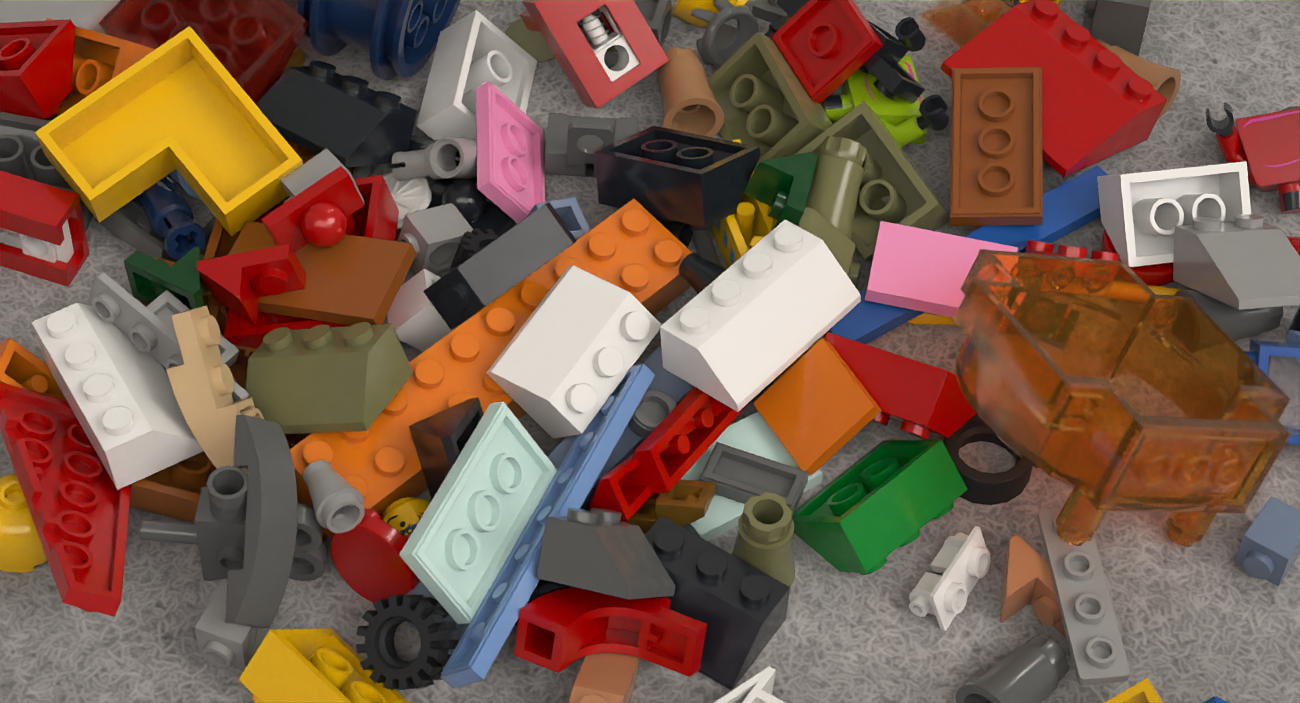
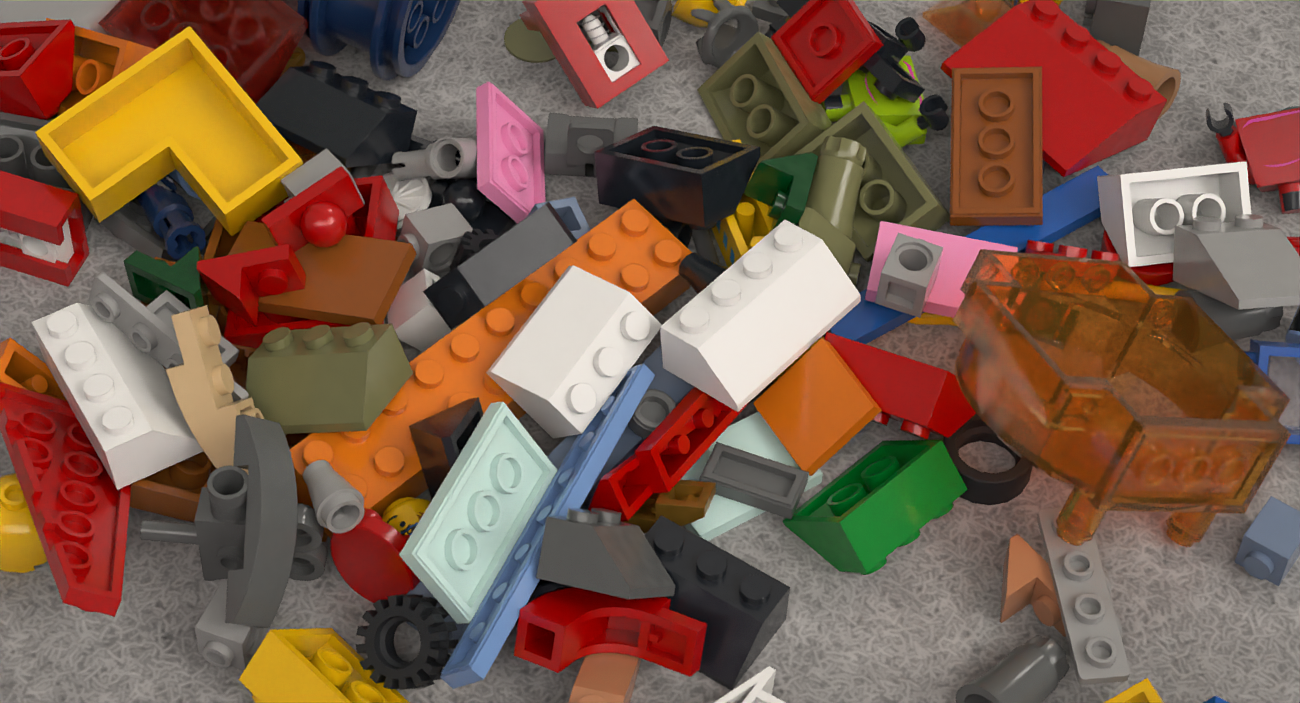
(464, 59): white slope -> none
(687, 95): medium nougat plant -> none
(767, 536): olive plant -> none
(909, 275): none -> light grey brick
(962, 564): white hinge -> none

